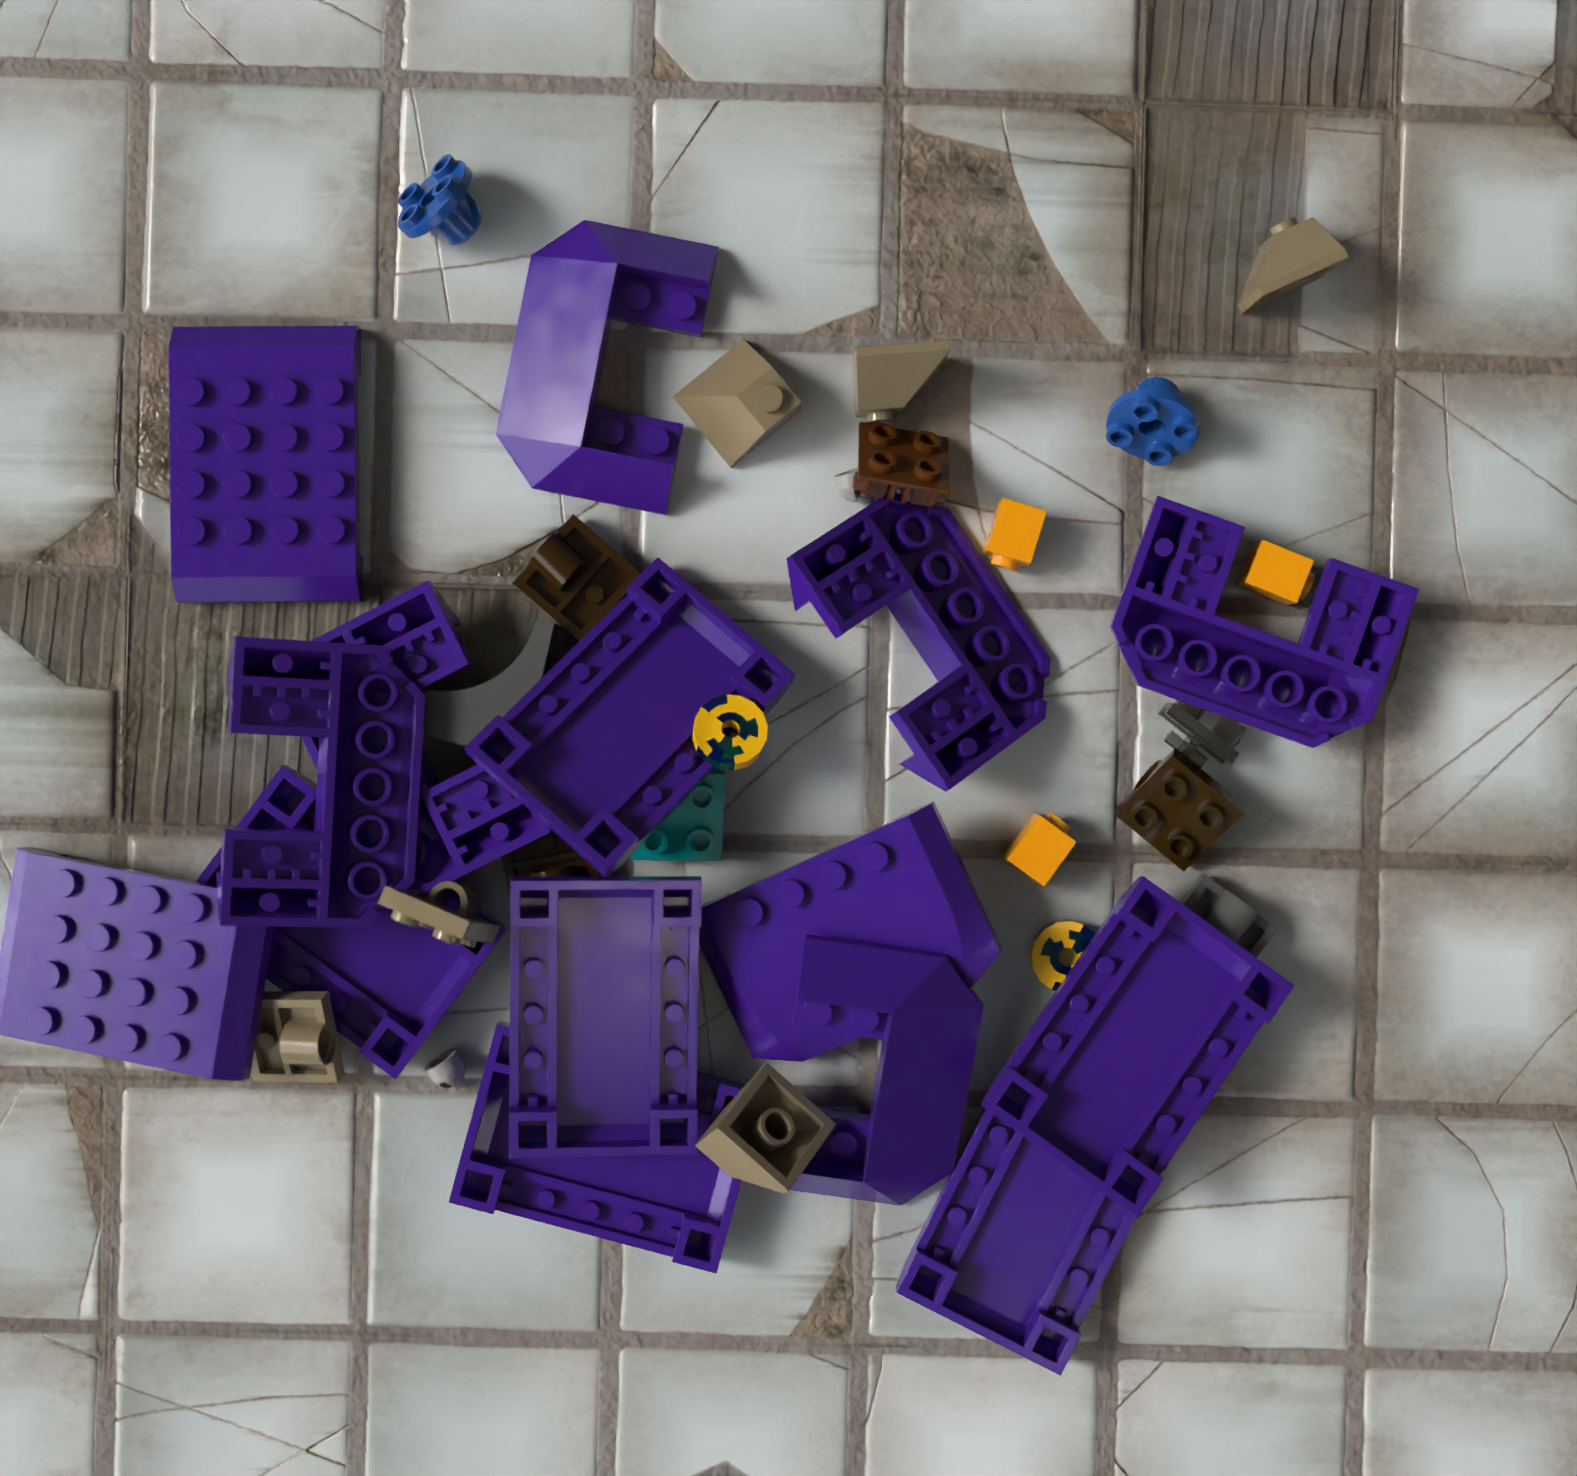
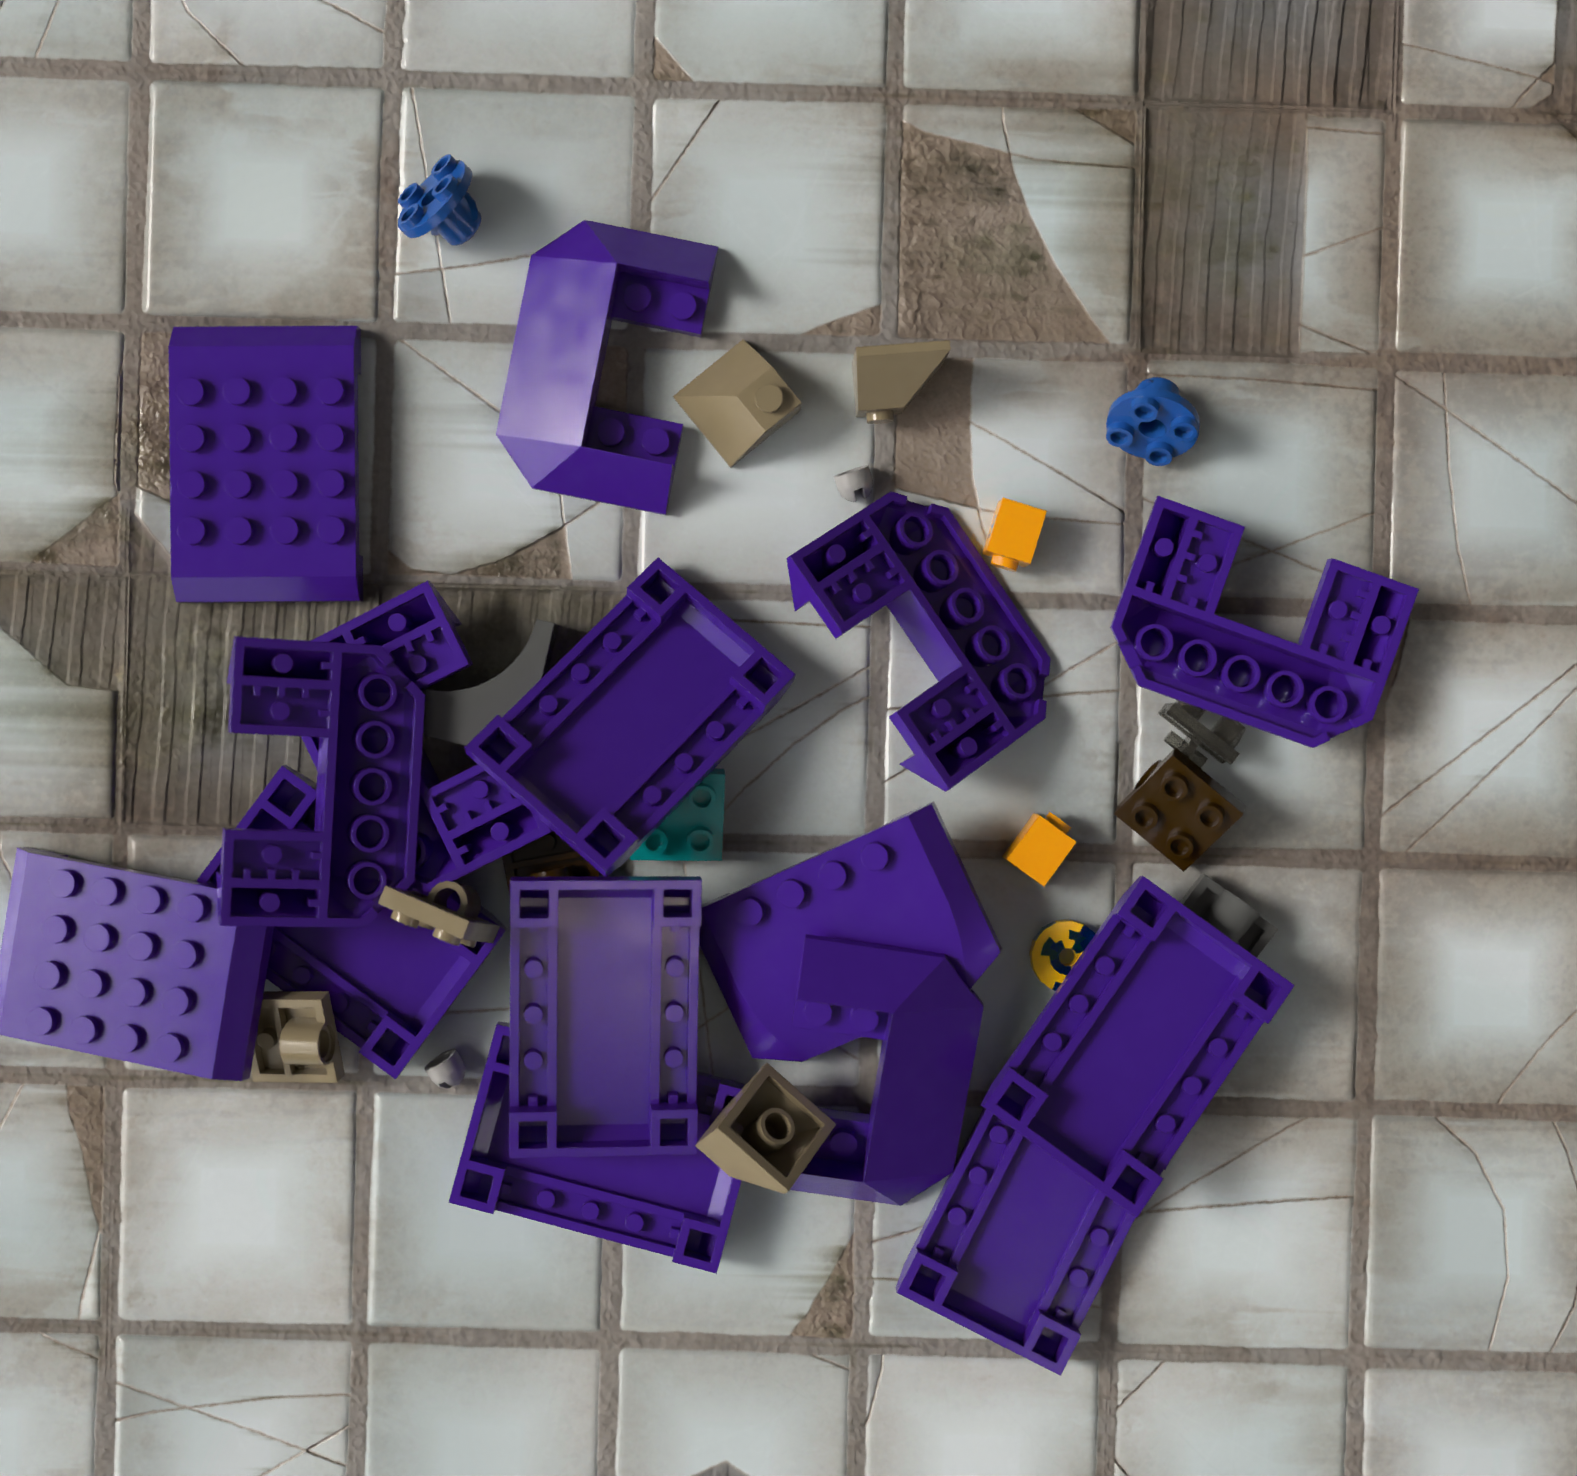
(576, 577): dark brown plate -> none
(732, 712): yellow piece -> none
(903, 460): reddish brown hinge -> none
(1276, 573): light orange brick -> none
(1290, 260): dark tan slope -> none

